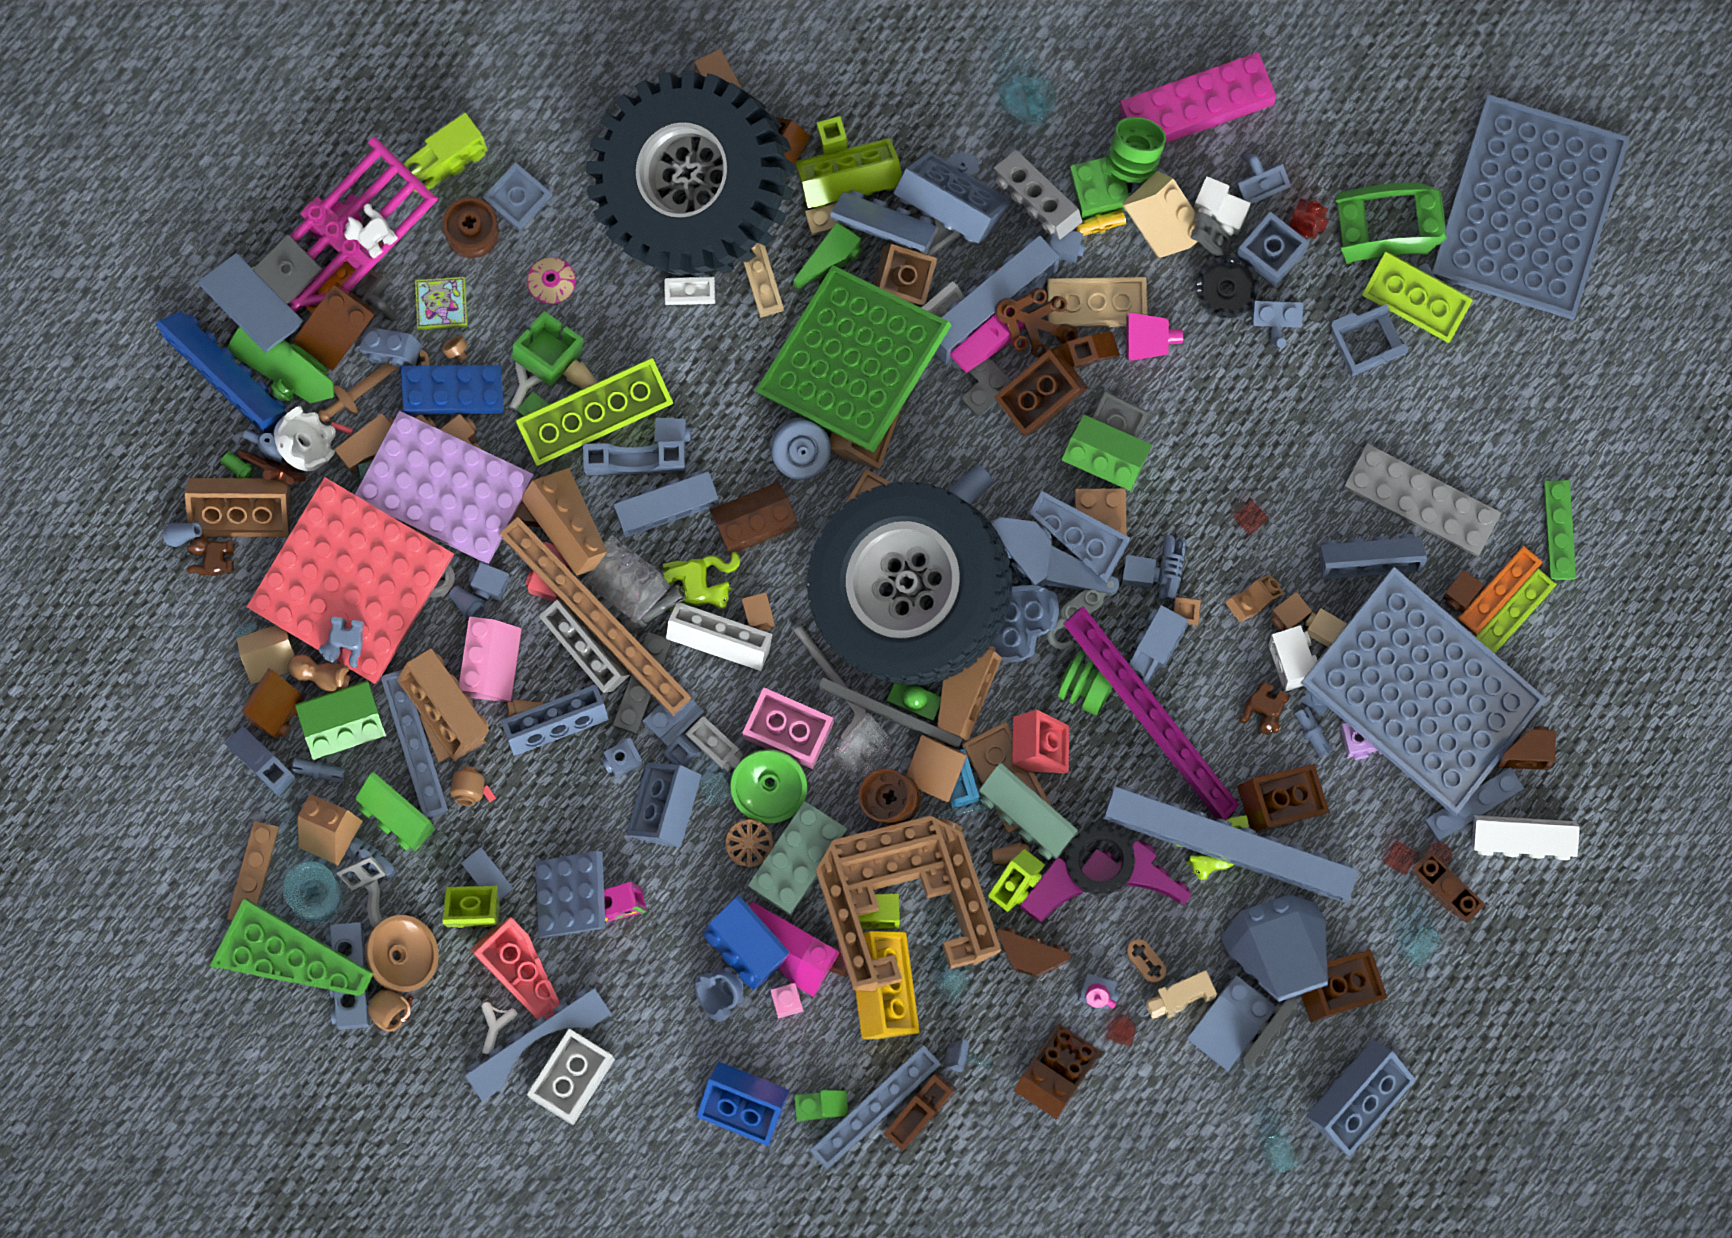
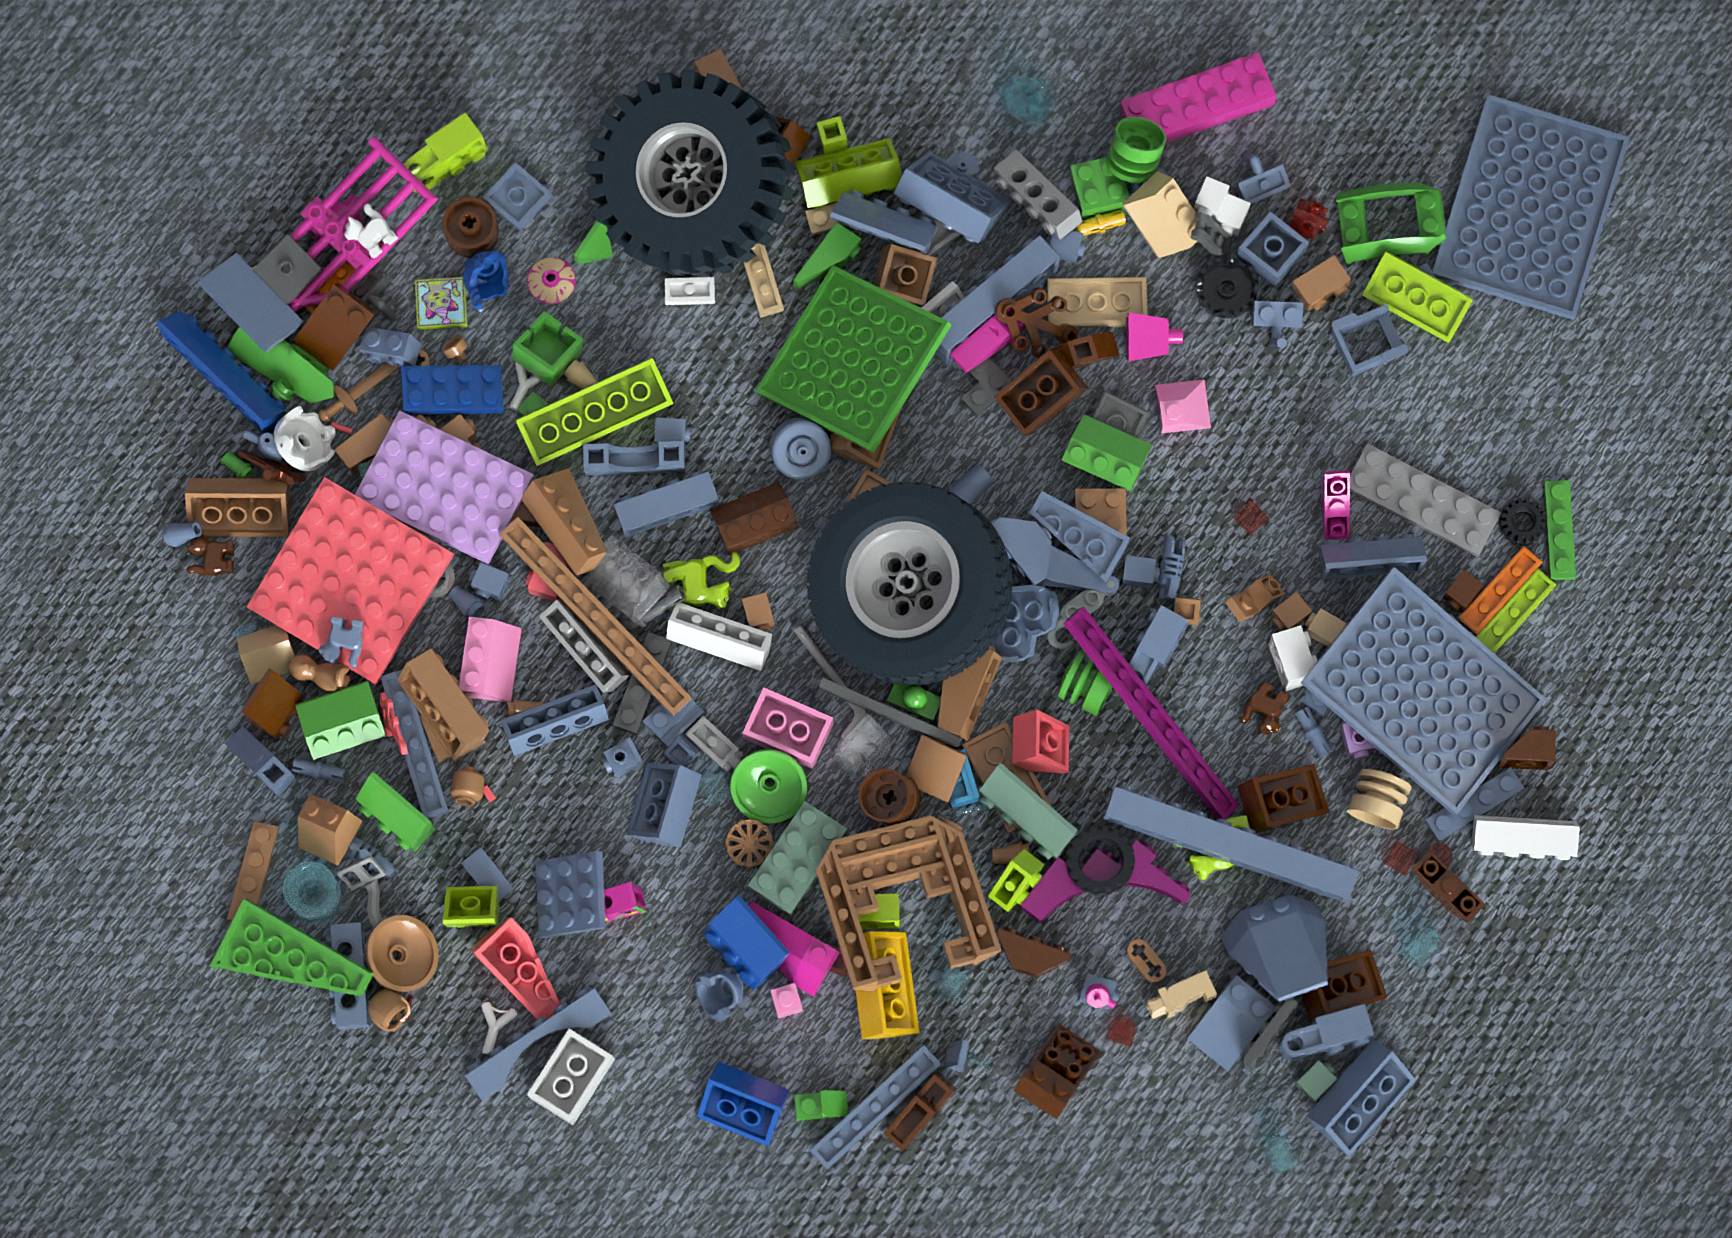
(391, 722): none -> coral piece
(485, 277): none -> blue hair
(595, 245): none -> bright green slope
(1182, 406): none -> bright pink slope
(1317, 1080): none -> sand green brick
(1321, 283): none -> medium nougat brick
(1329, 1034): none -> sand blue brick
(1335, 504): none -> dark pink slope
(1380, 794): none -> tan wheel
(1526, 507): none -> black tyre

